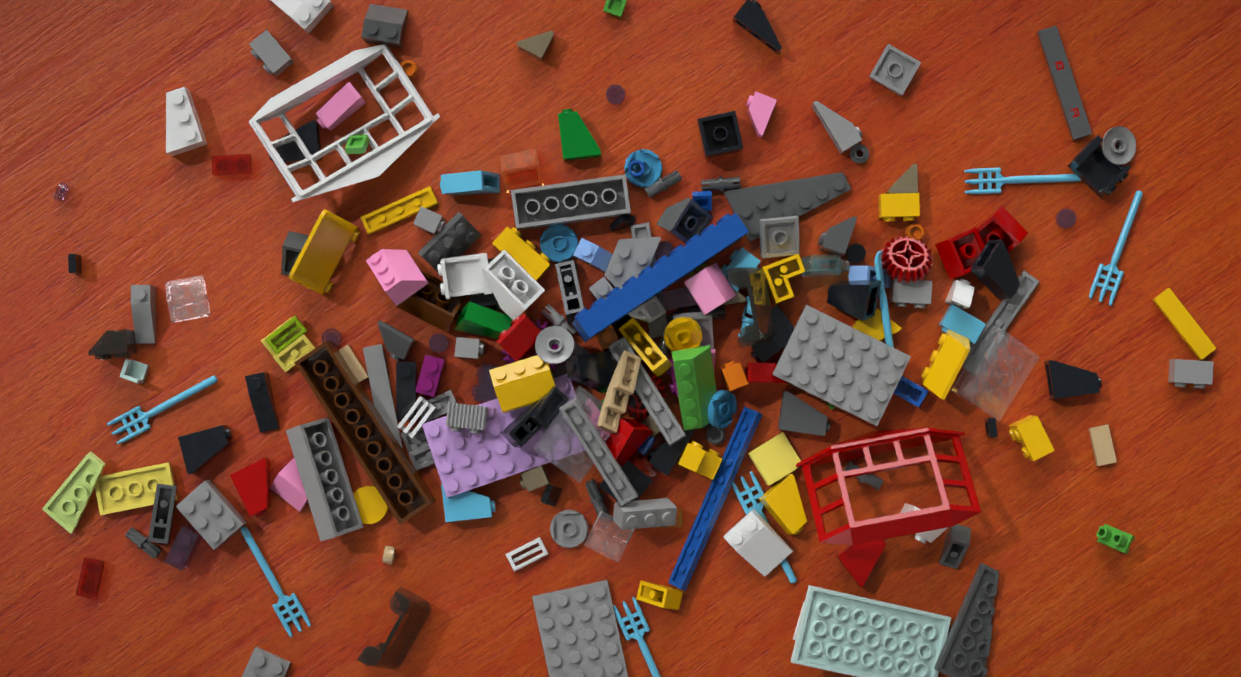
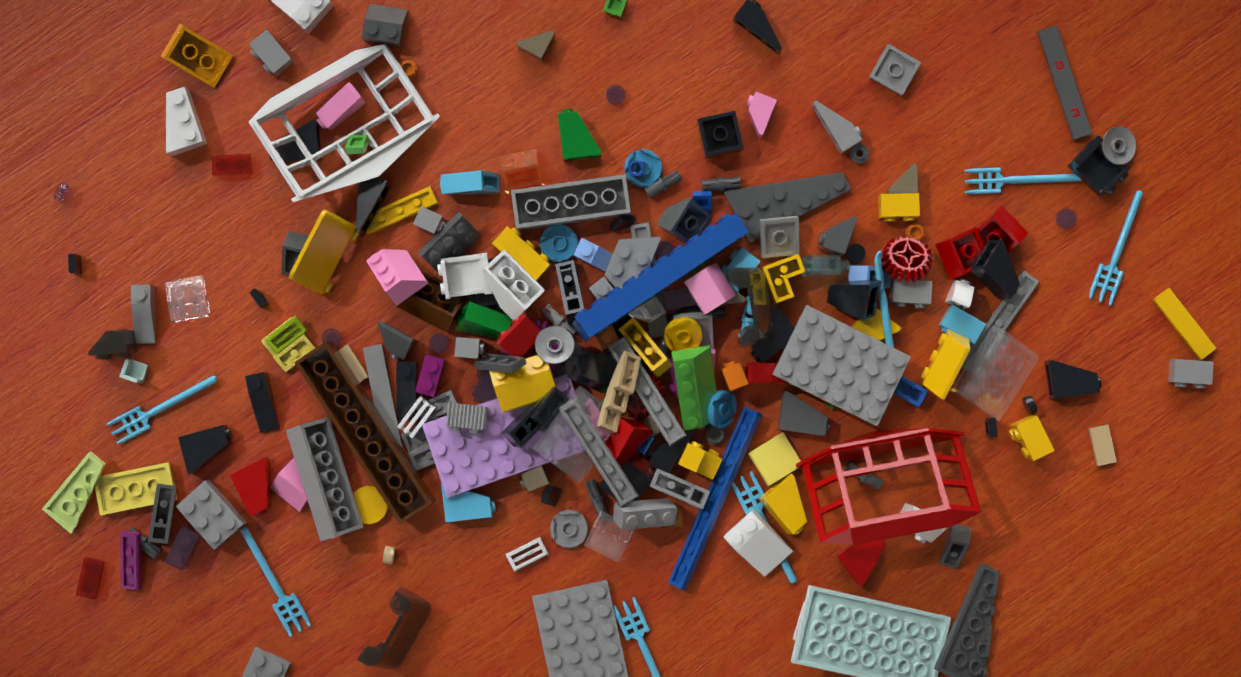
(130, 560): none -> magenta tile
(196, 55): none -> light orange slope
(259, 298): none -> black tile
(370, 198): none -> black slope
(500, 363): none -> dark grey tile
(659, 595): yellow slope -> none
(679, 489): none -> light grey slope
(1029, 404): none -> tile
(1114, 538): bright green hips -> none

